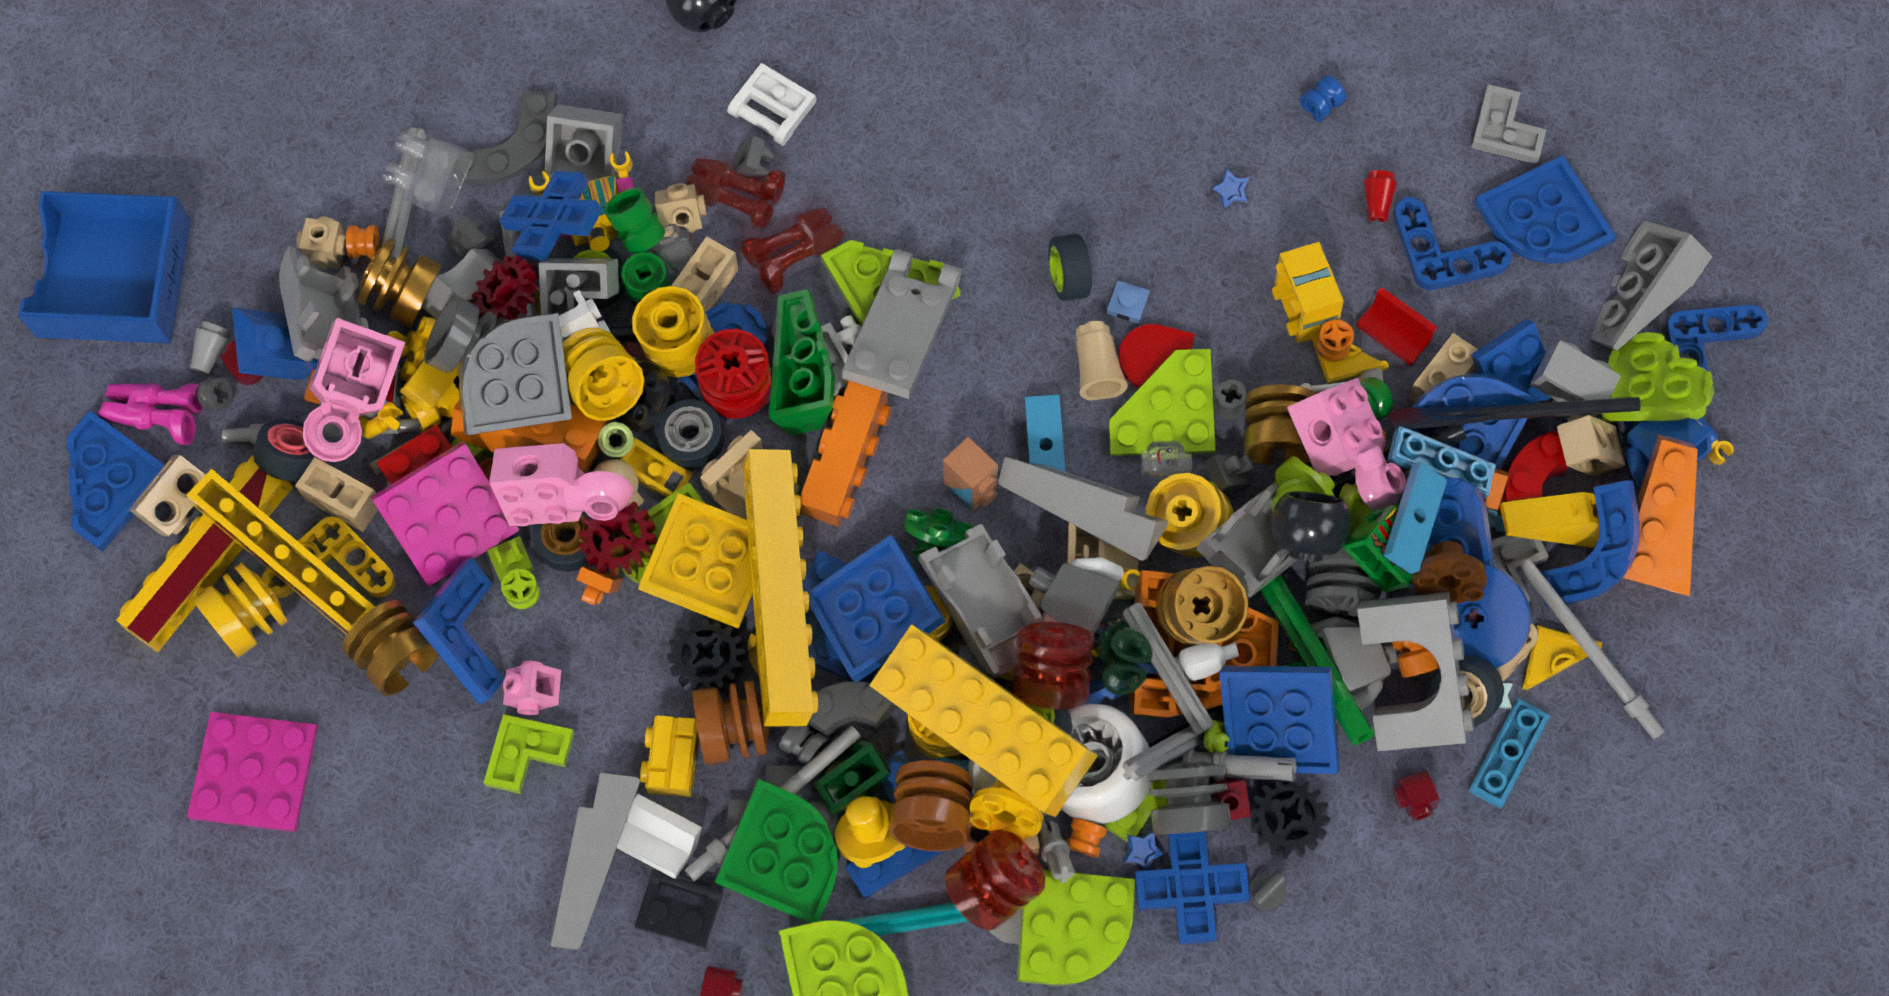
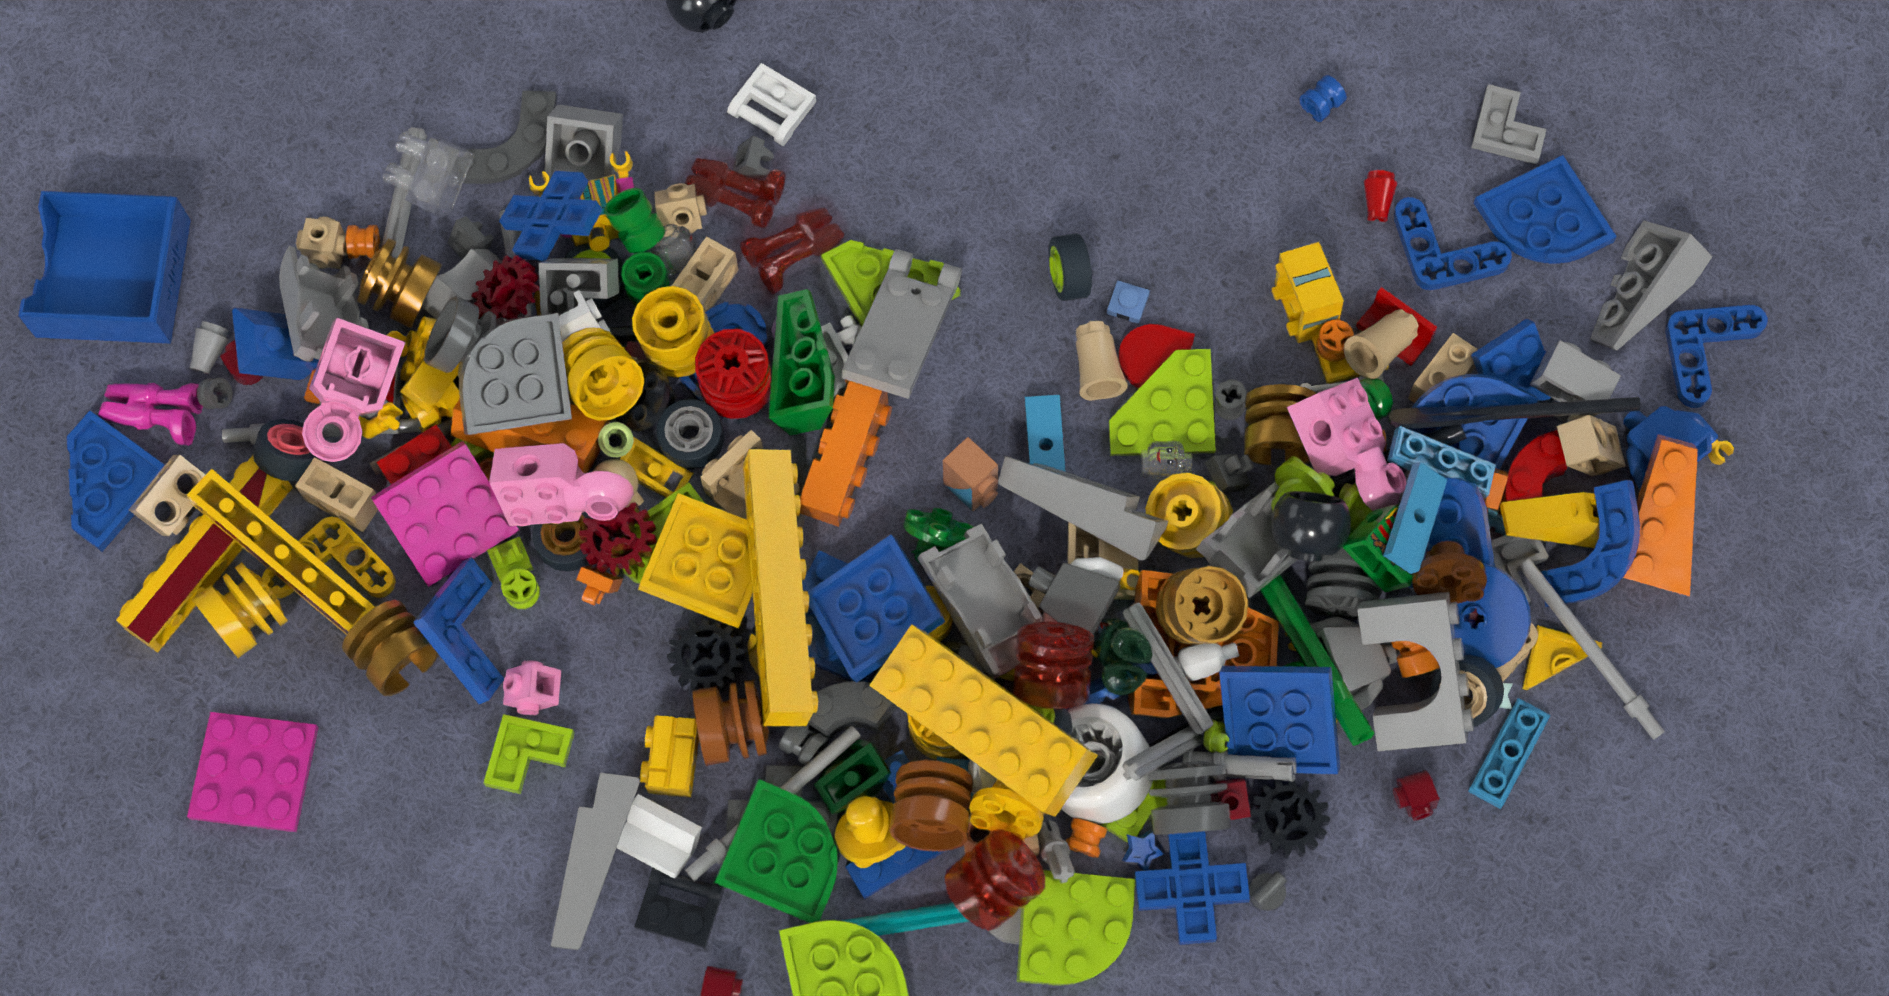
(1231, 188): piece -> none
(1380, 344): none -> tan plant
(1661, 379): lime plate -> none

